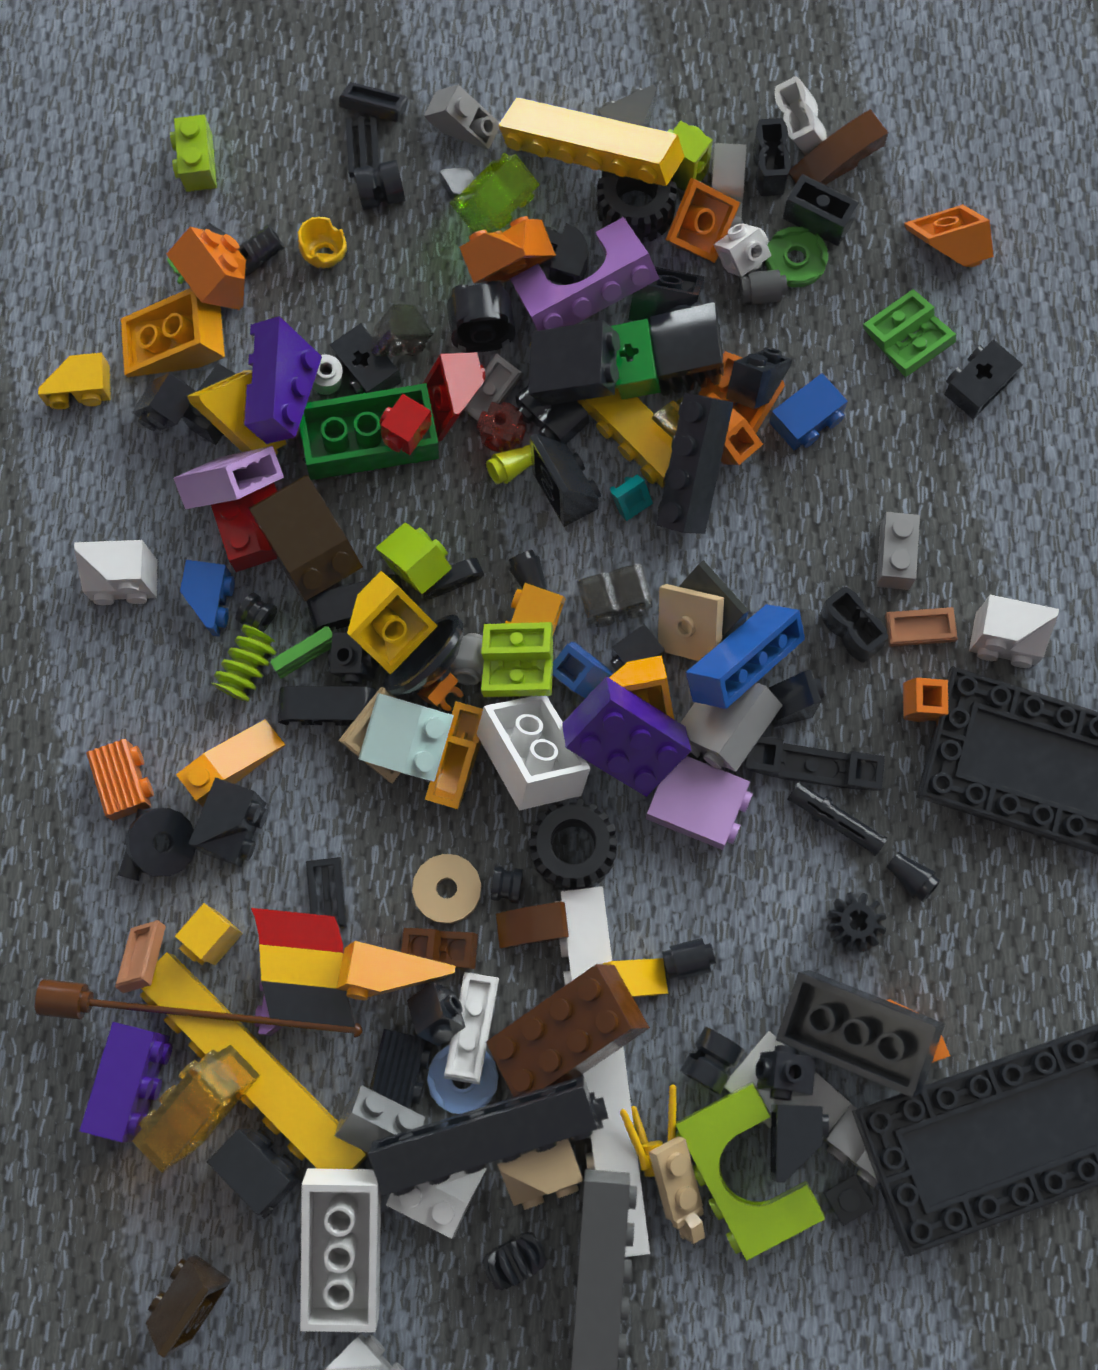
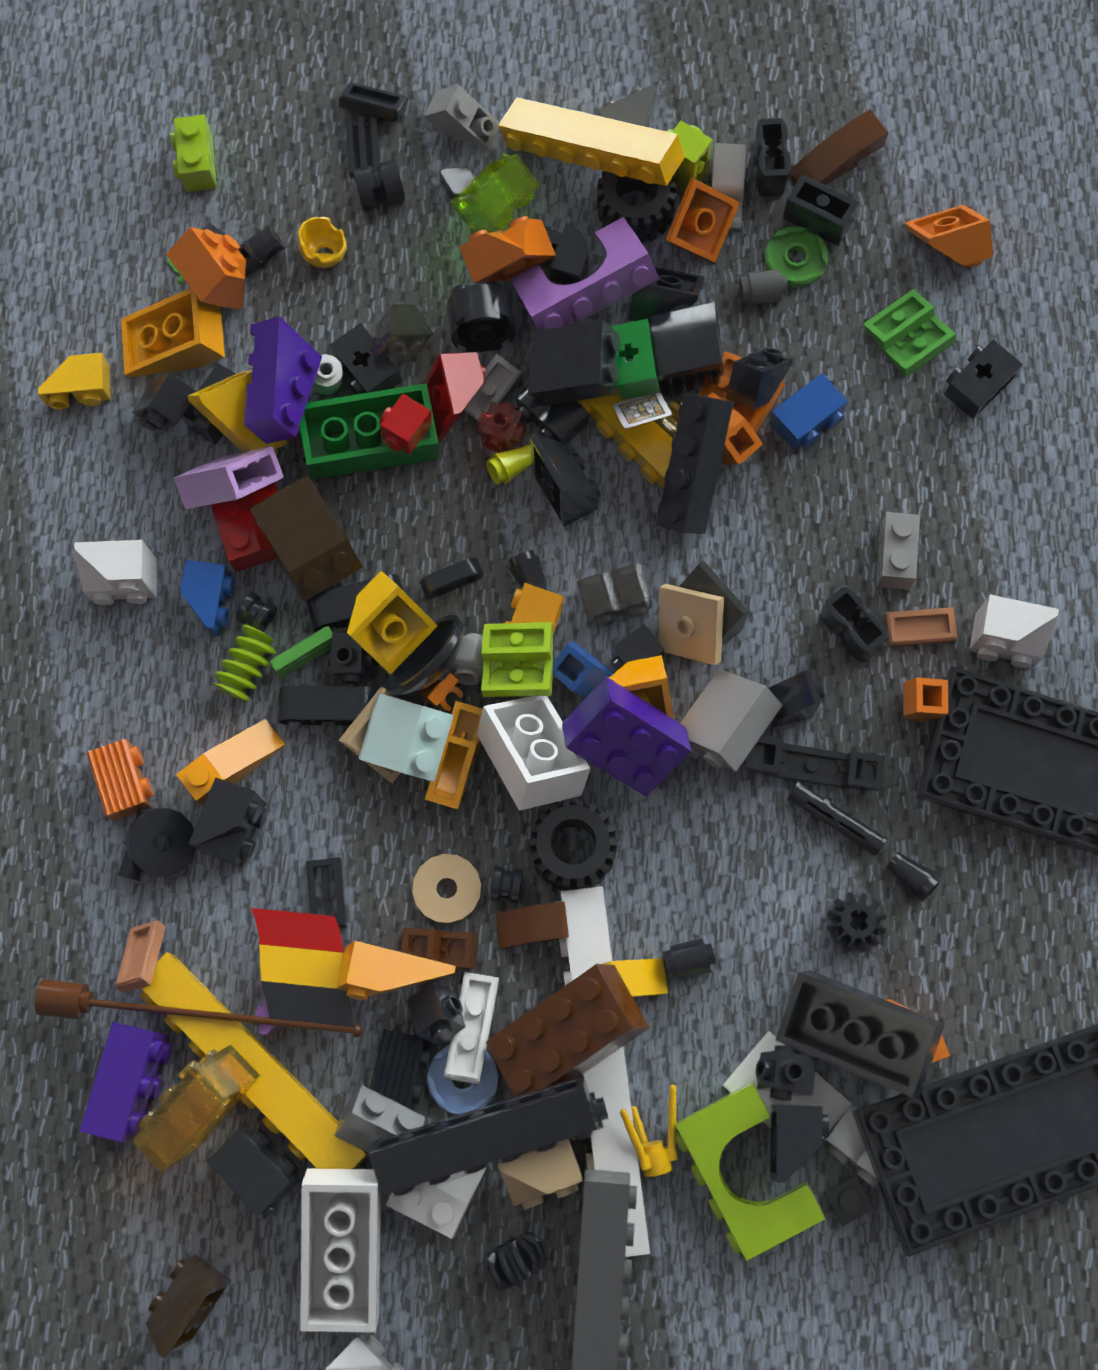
(207, 936): yellow brick -> none
(415, 557): lime brick -> none
(631, 497): teal tile -> none
(641, 410): none -> sticker
(678, 1188): tan hinge -> none
(700, 802): lavender brick -> none
(712, 1060): black wheel -> none
(743, 249): white brick -> none
(745, 656): blue brick -> none
(800, 114): white brick -> none

